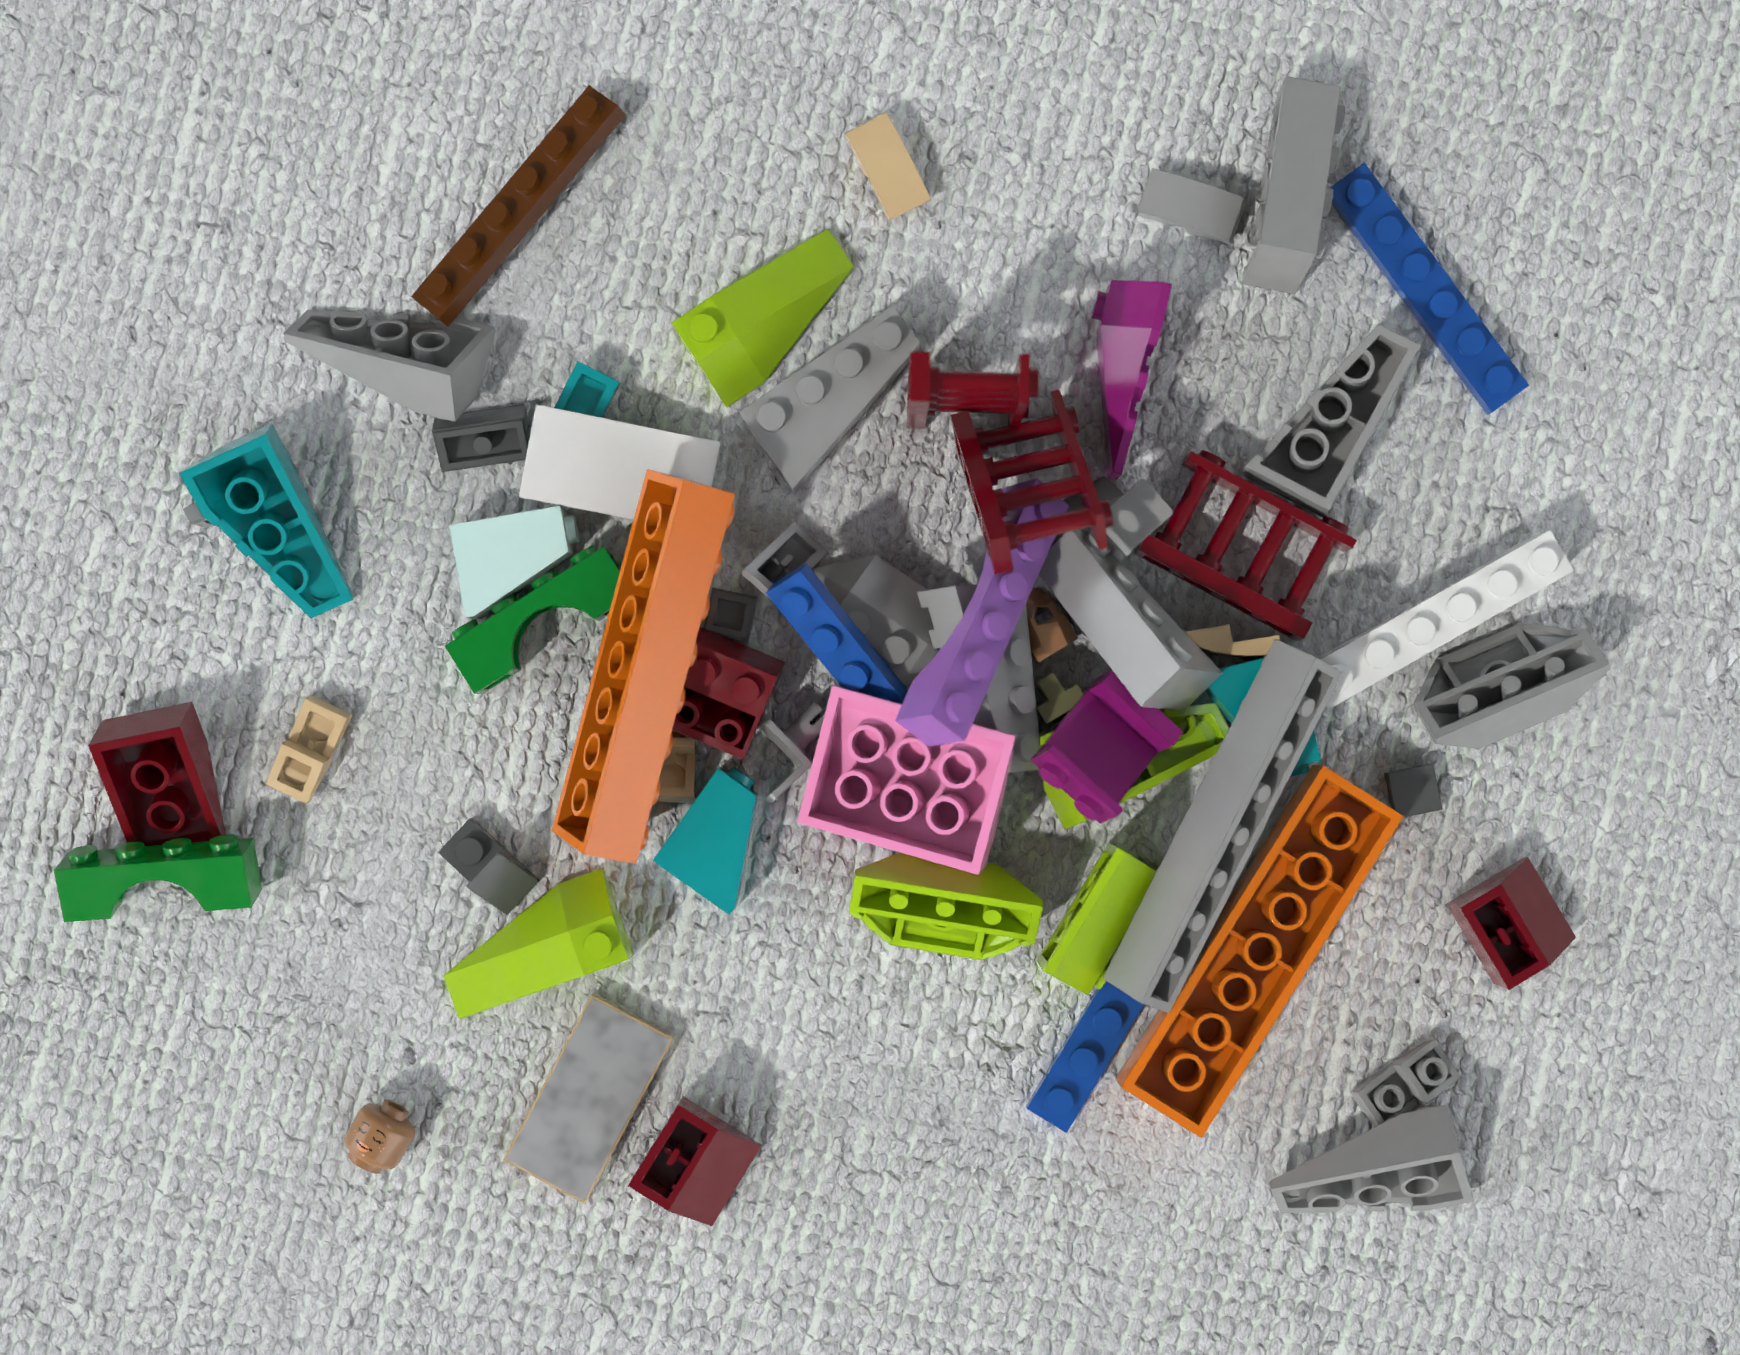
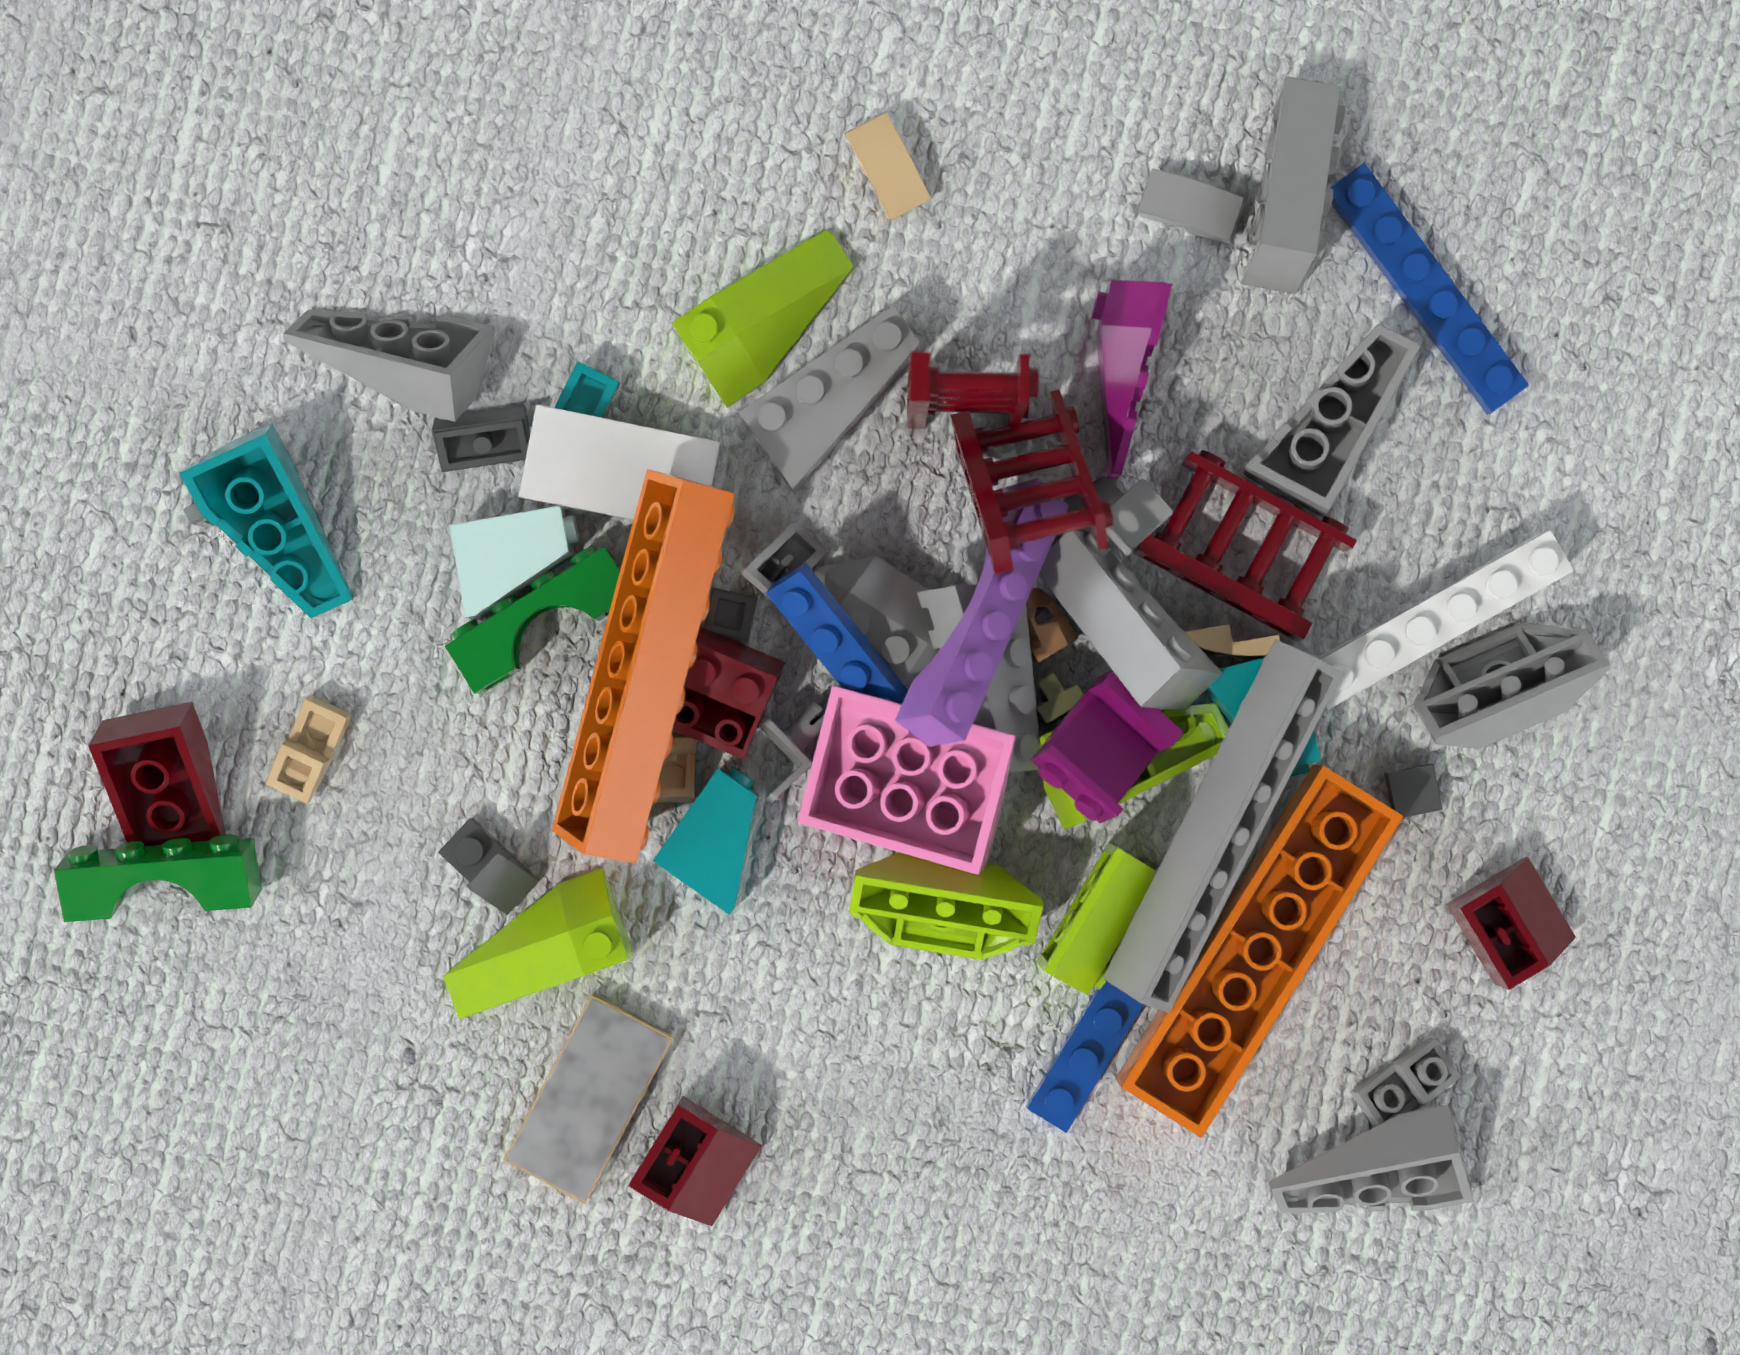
(379, 1136): medium nougat head -> none
(518, 205): reddish brown plate -> none

